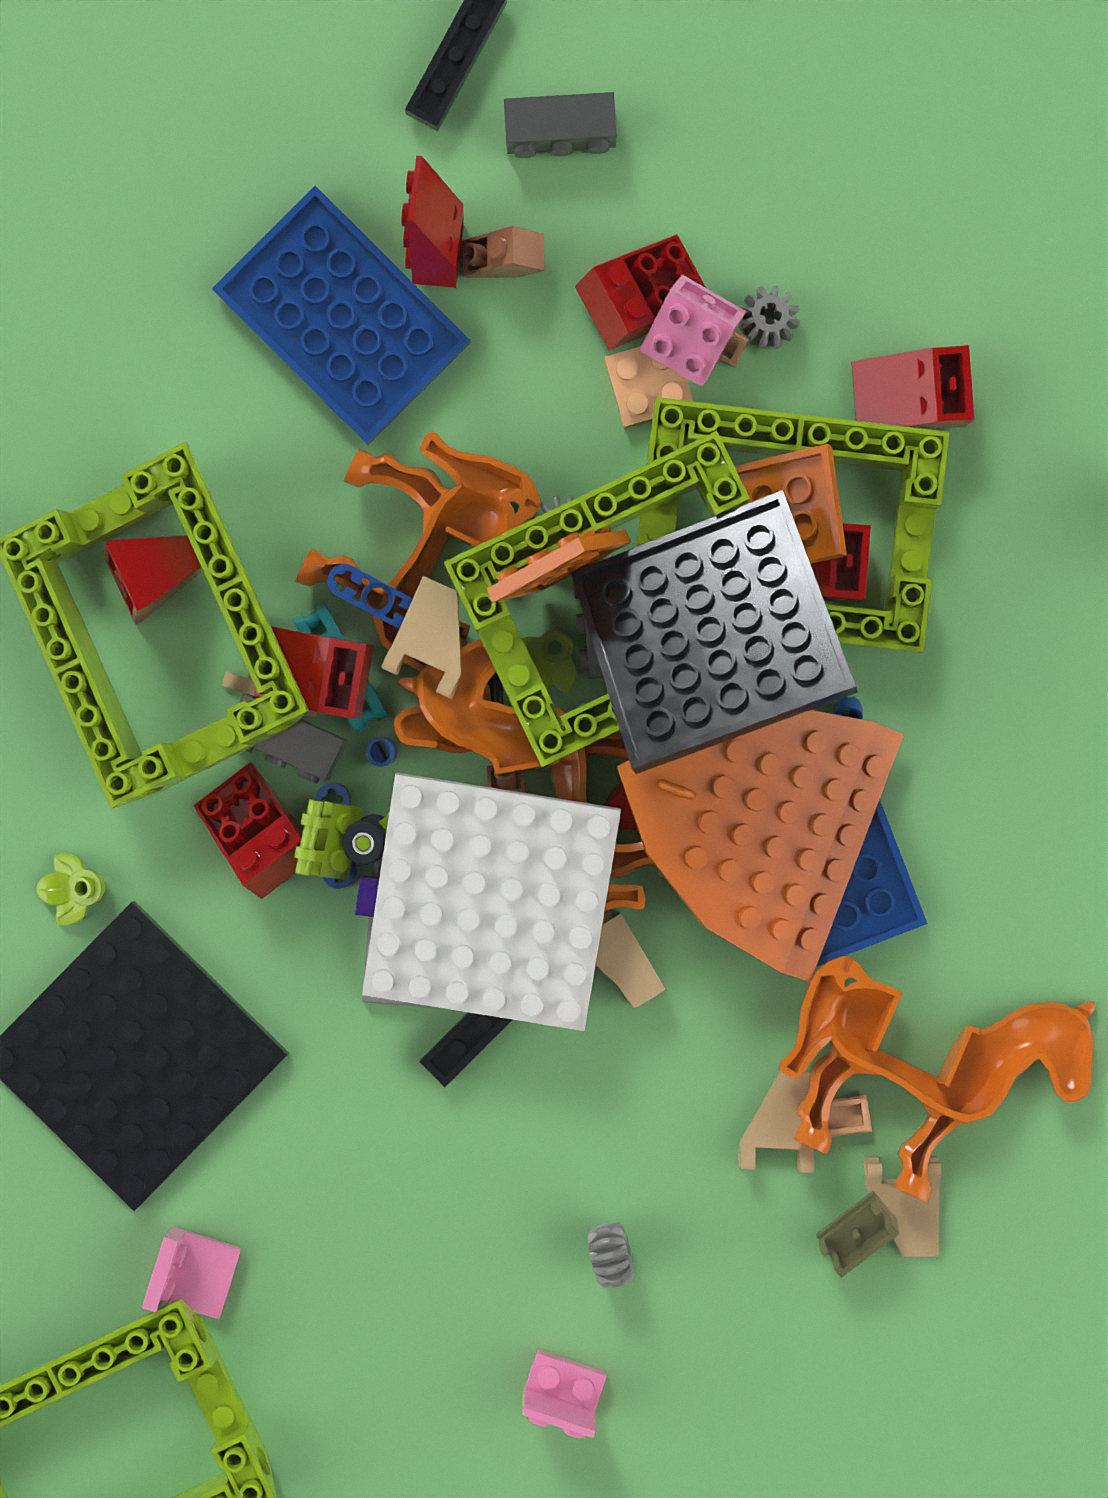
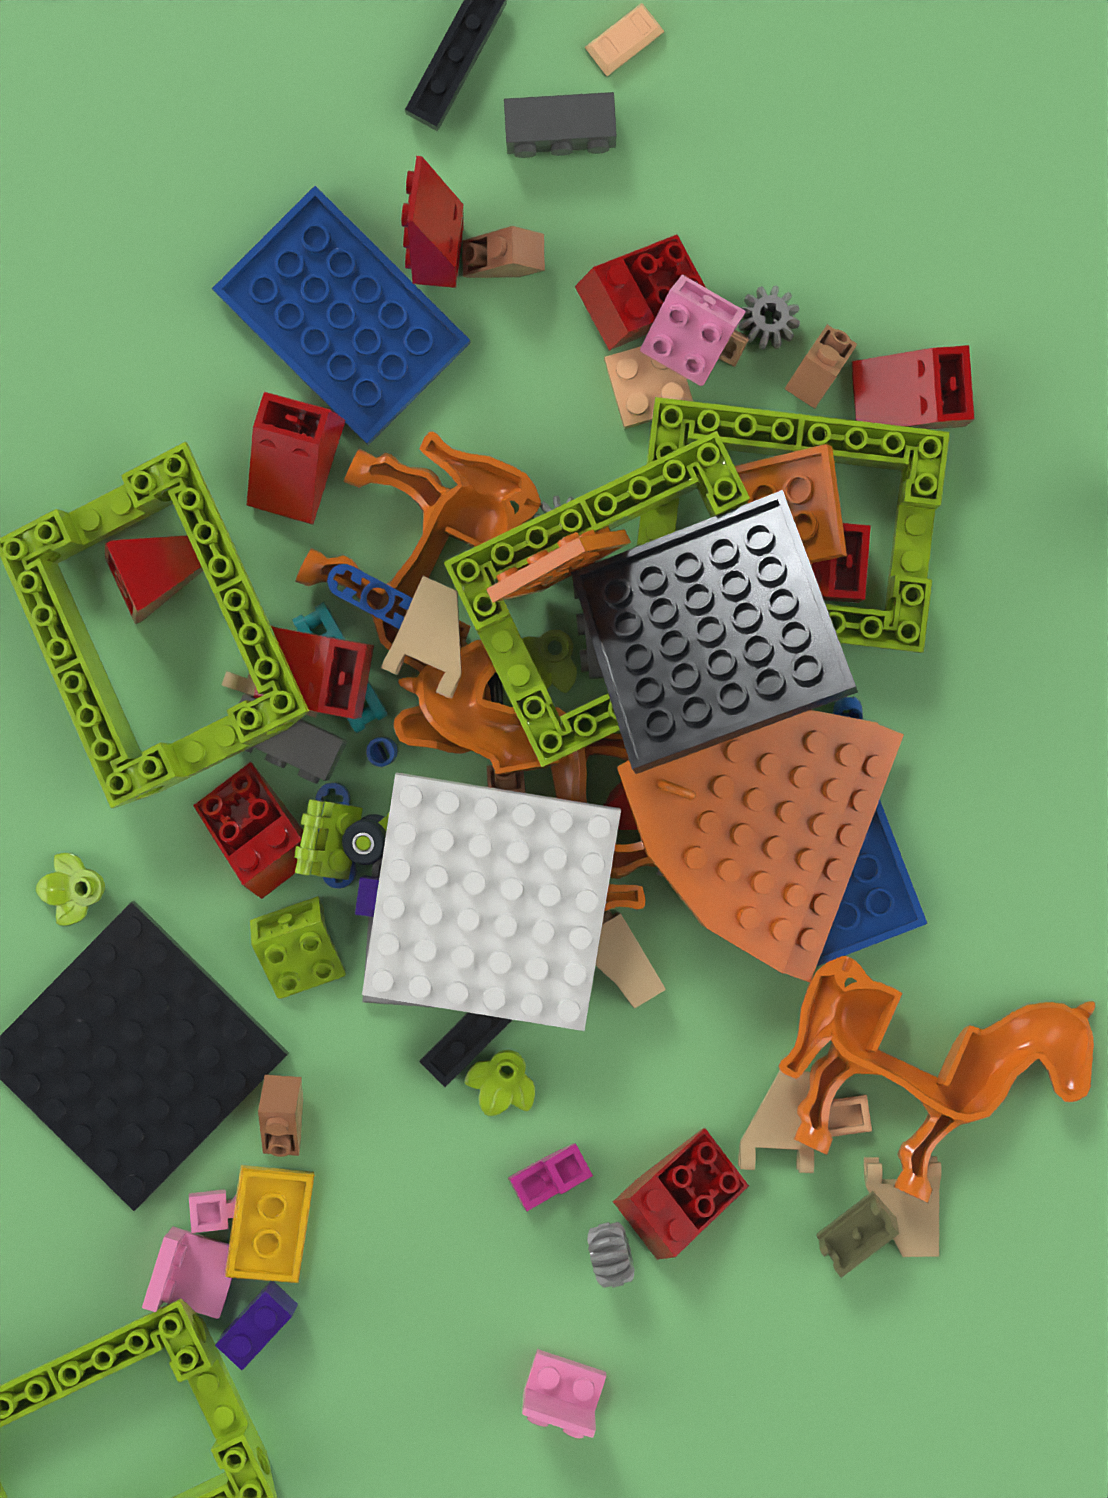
(210, 1210): none -> bright pink plate
(256, 1325): none -> dark purple brick
(269, 1224): none -> yellow tile
(281, 1115): none -> nougat slope
(291, 456): none -> red slope
(296, 948): none -> lime bracket
(501, 1088): none -> lime plate
(550, 1176): none -> dark pink slope
(624, 39): none -> light nougat tile
(681, 1195): none -> red slope
(821, 366): none -> nougat slope

